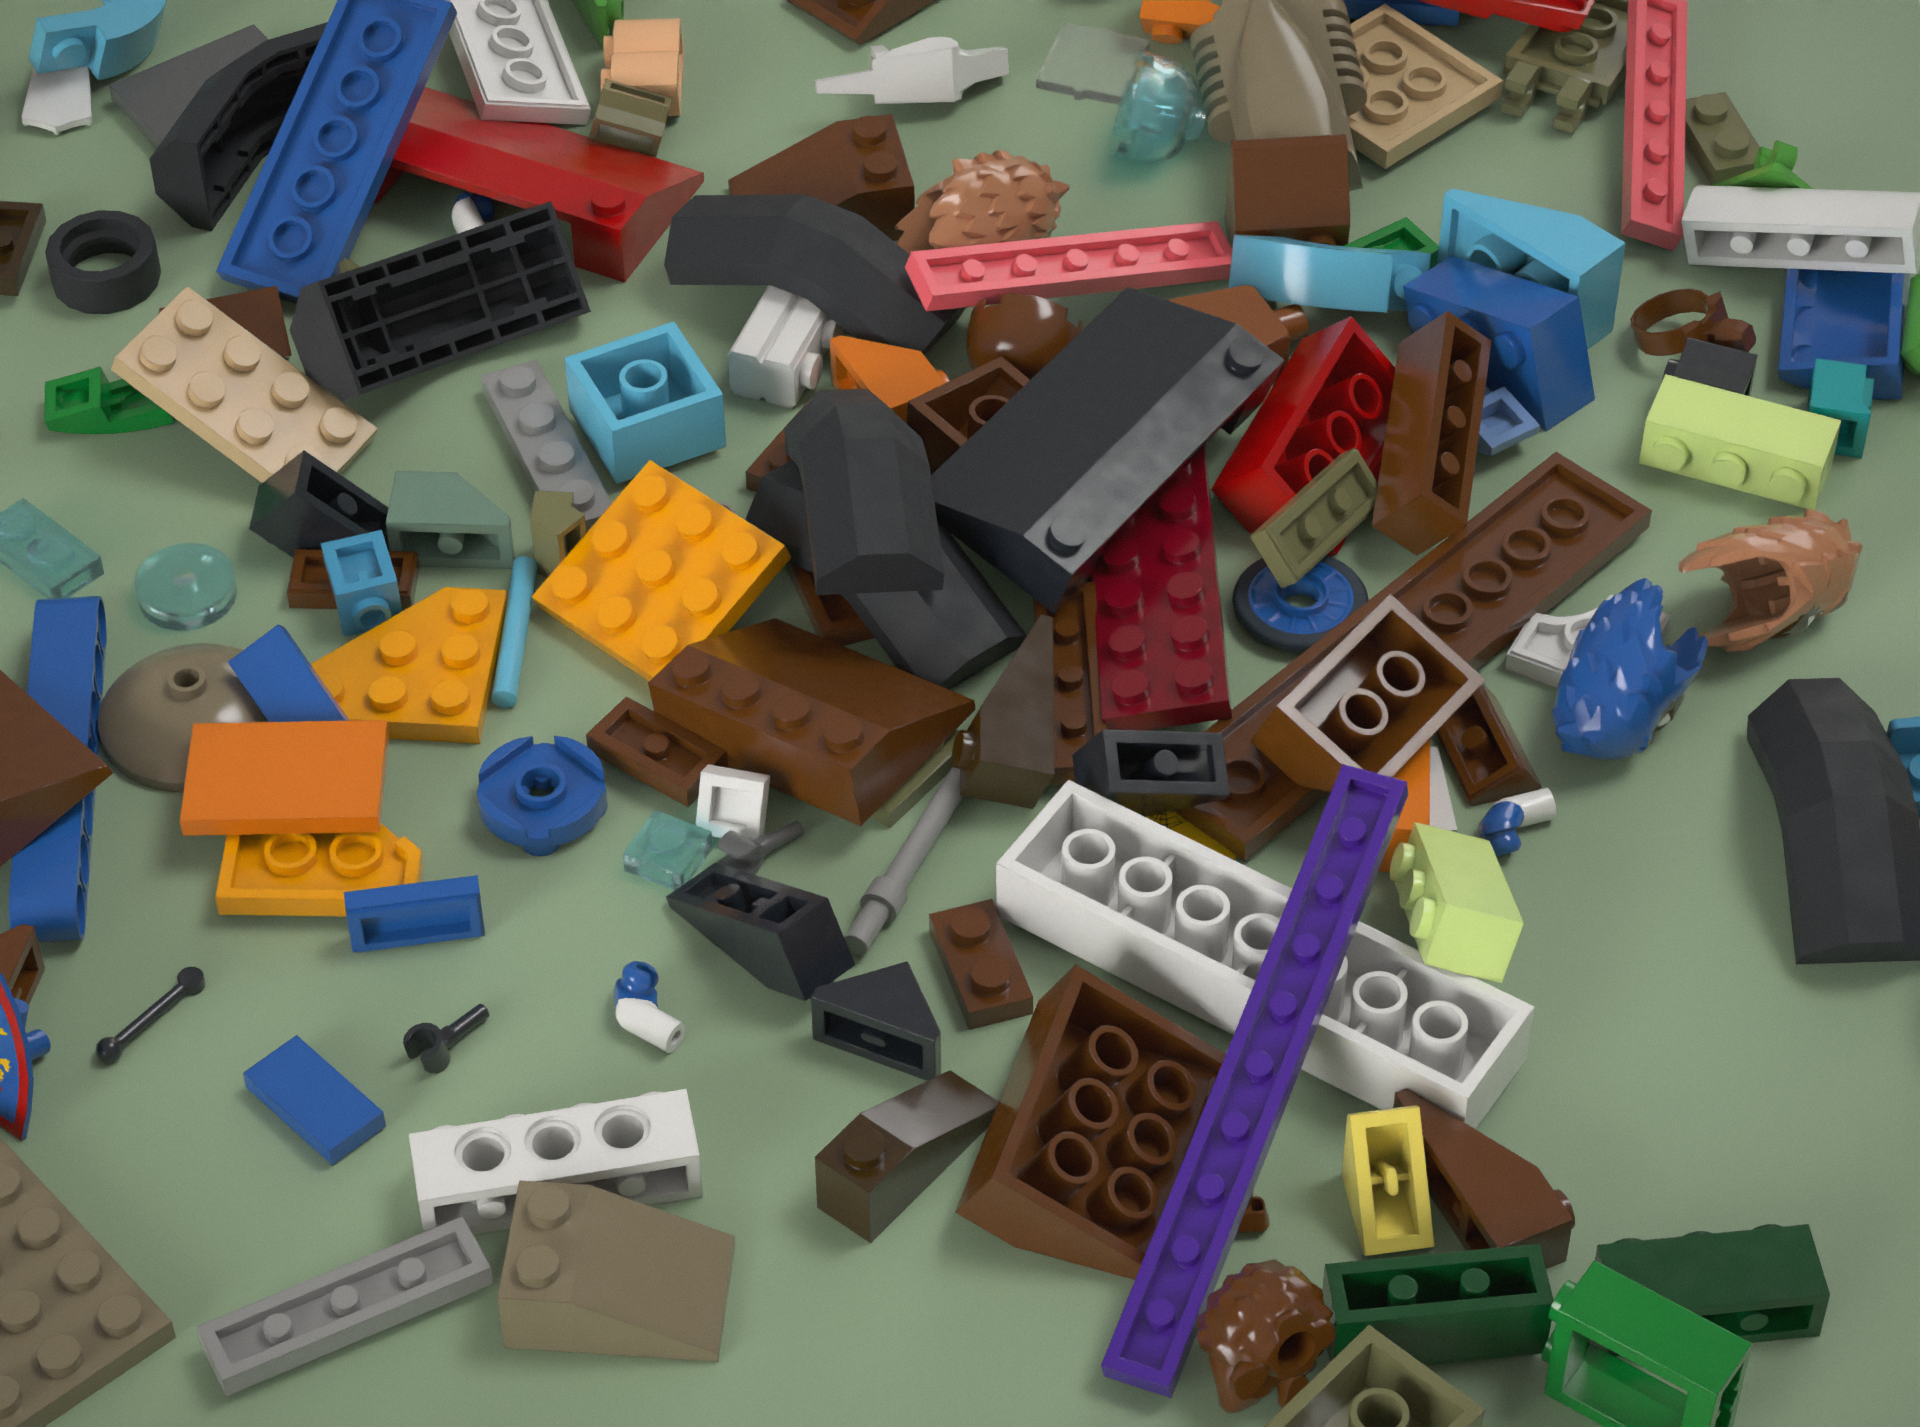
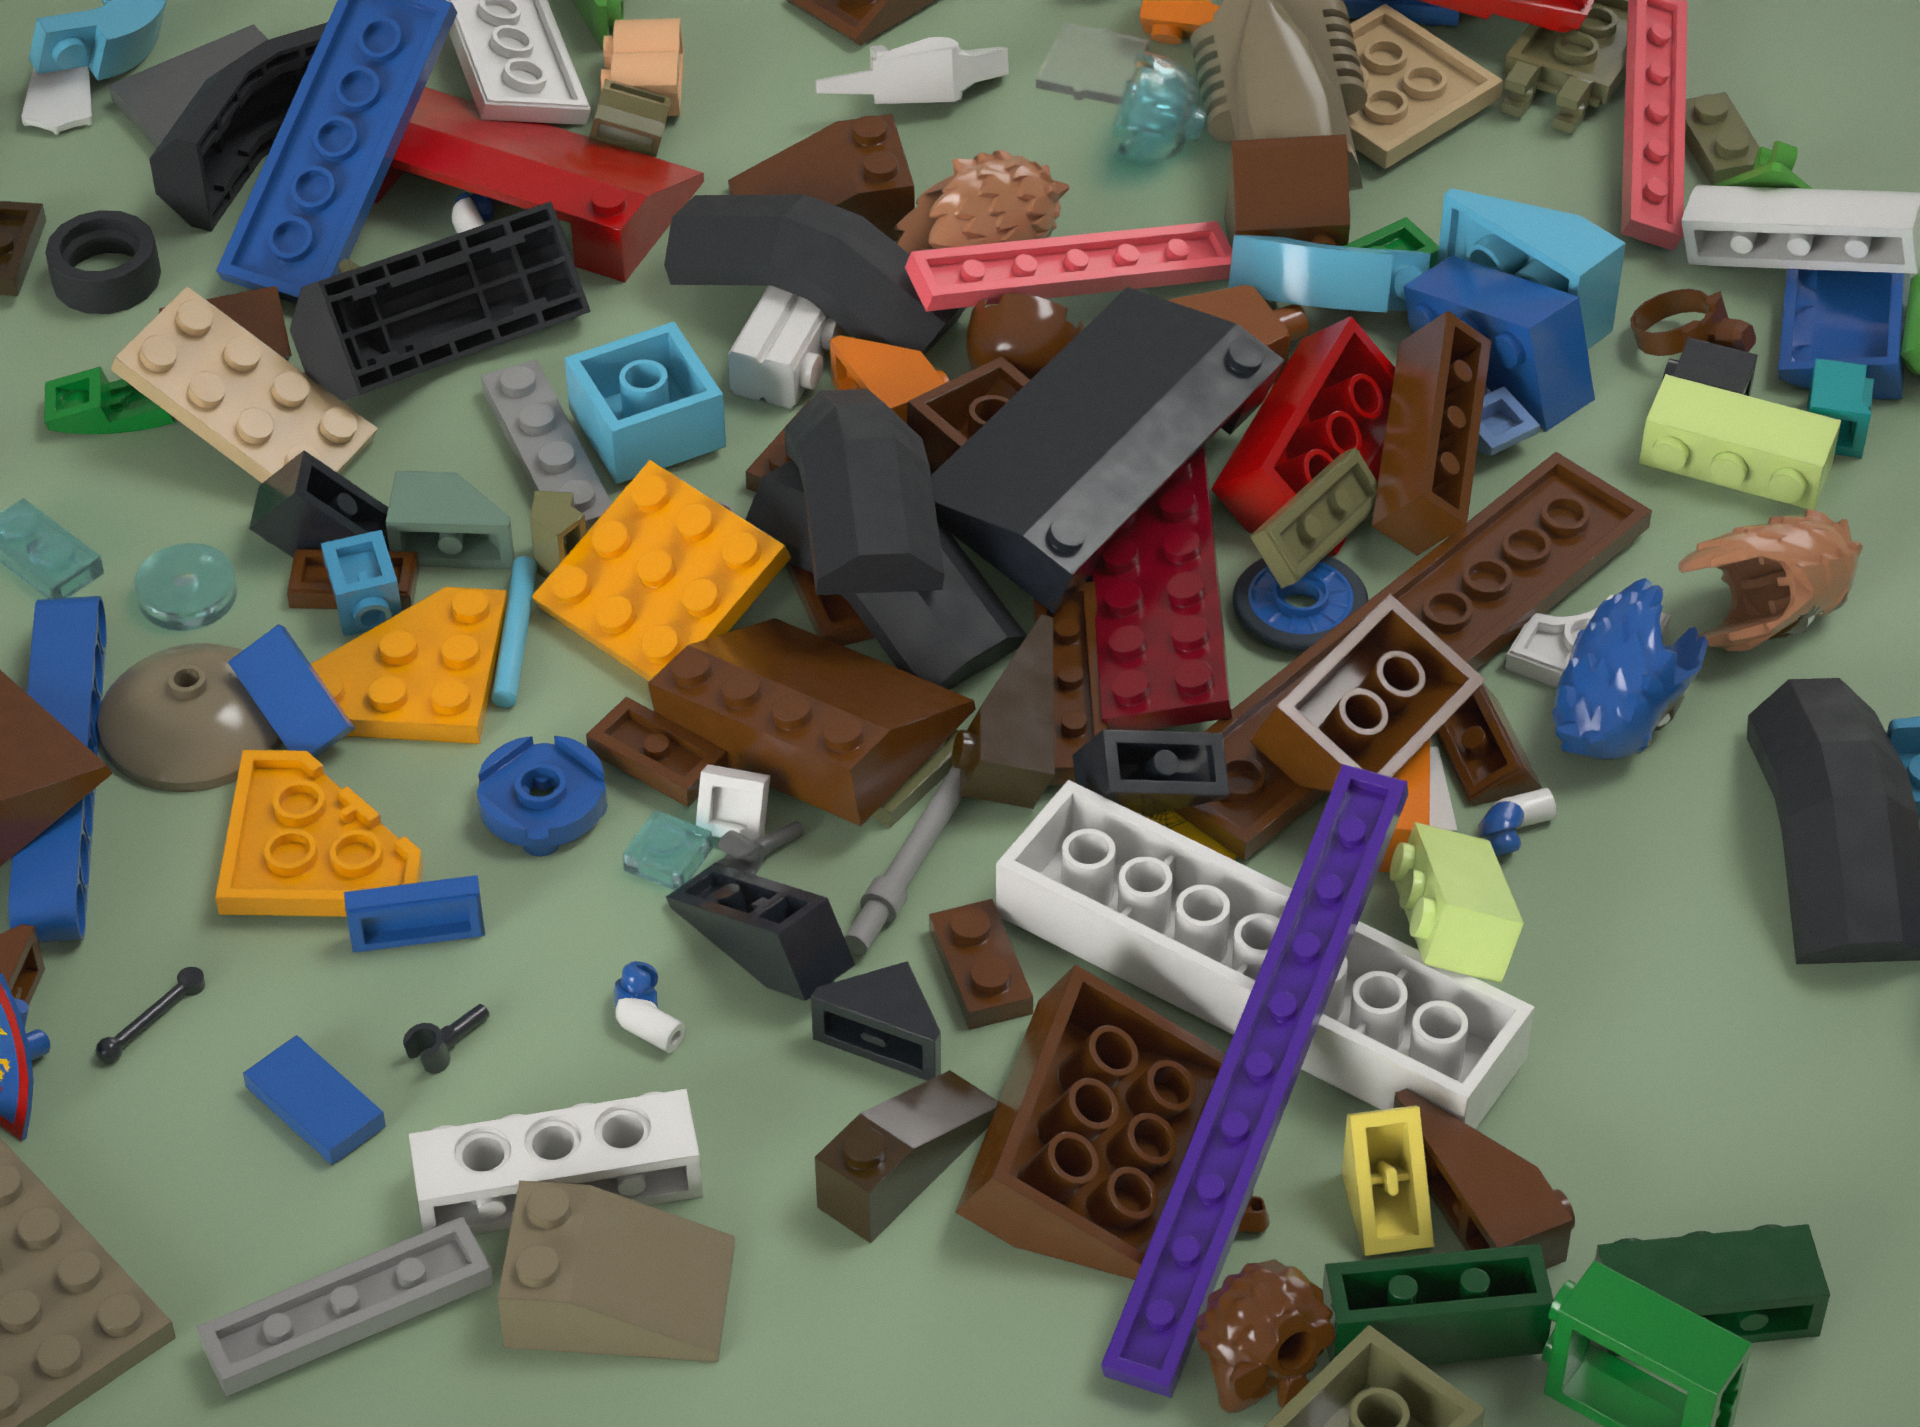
(285, 778): orange tile -> none

